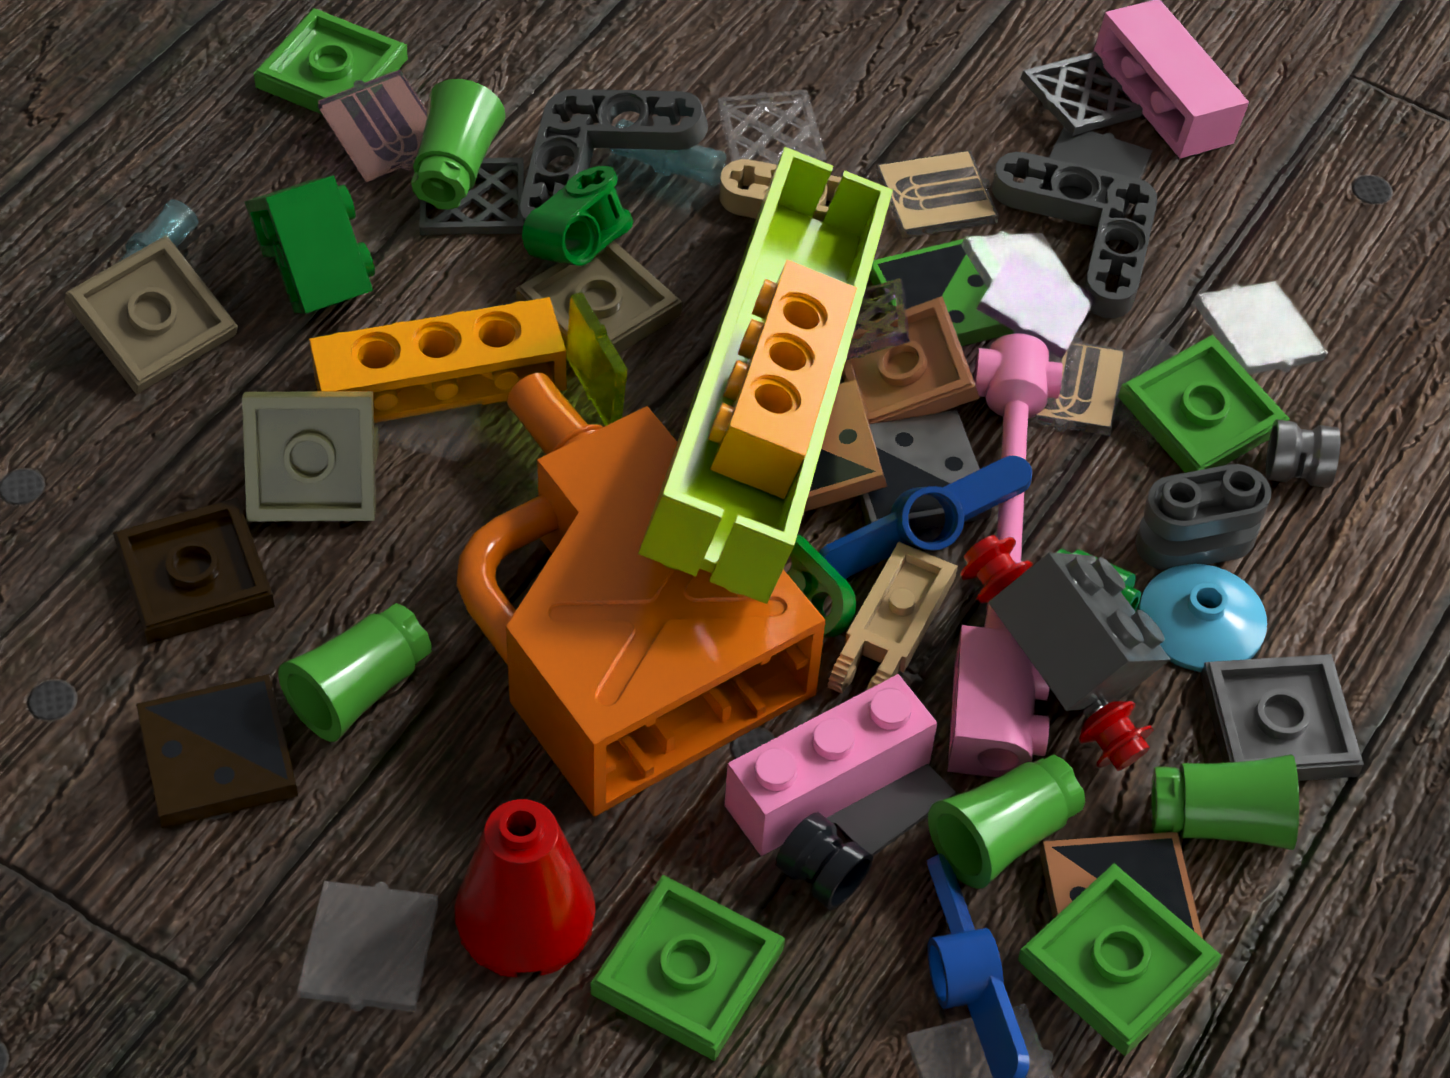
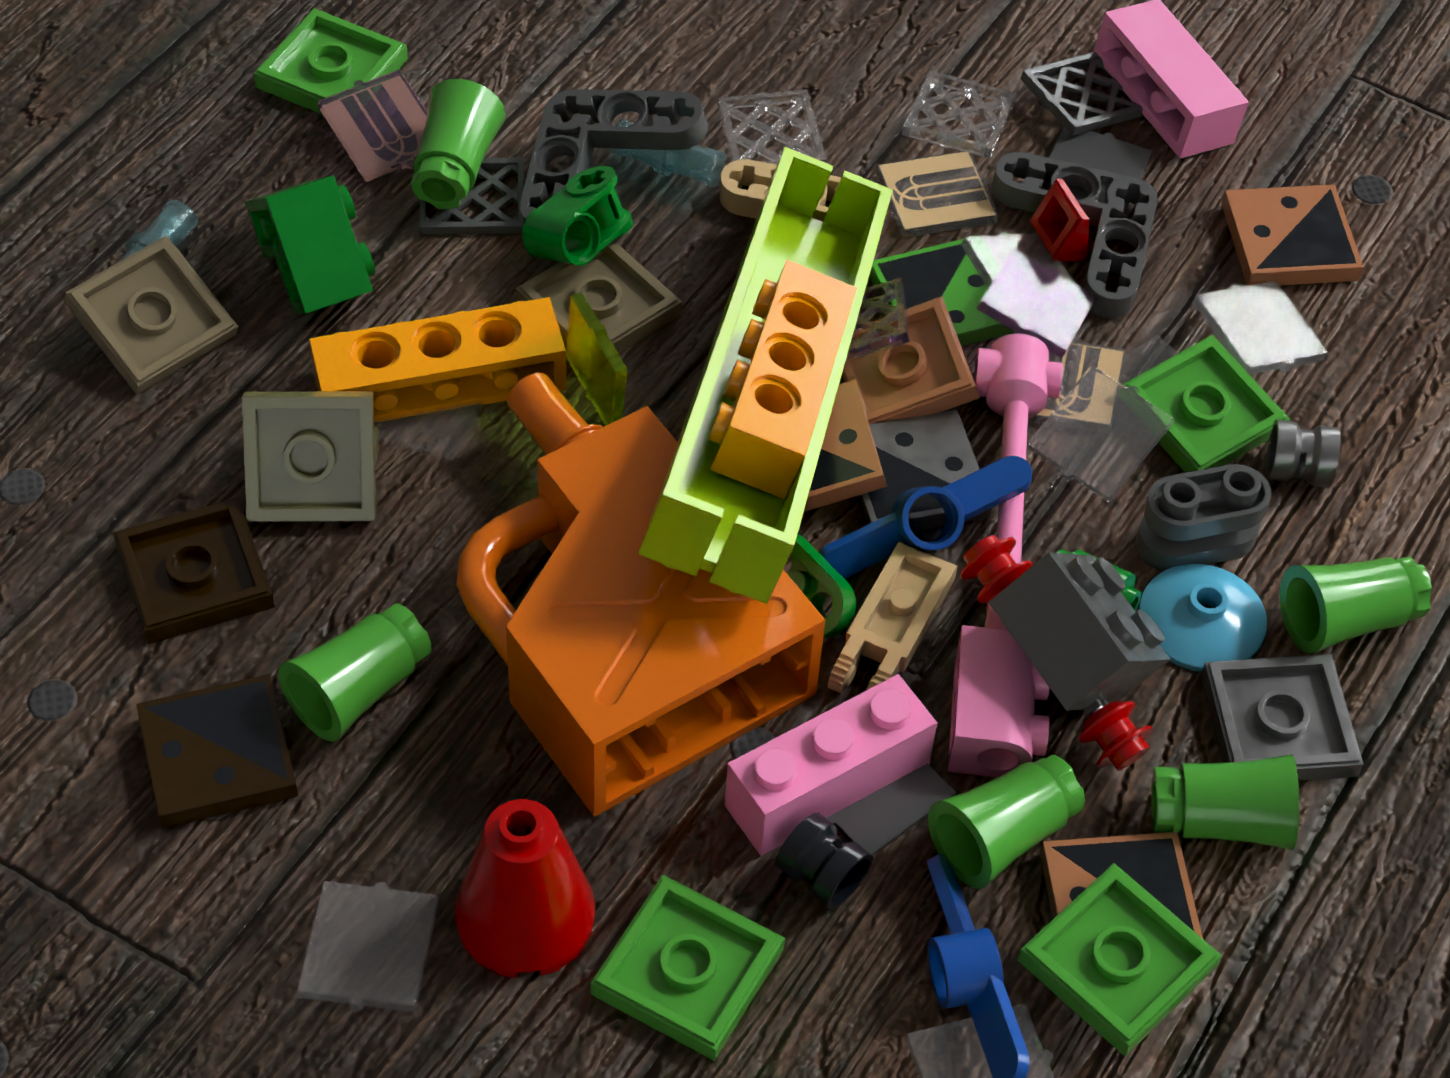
(952, 139): none -> clear window
(1062, 224): none -> red slope
(1100, 433): none -> clear piece
(1292, 235): none -> nougat tile
(1351, 599): none -> bright green plant

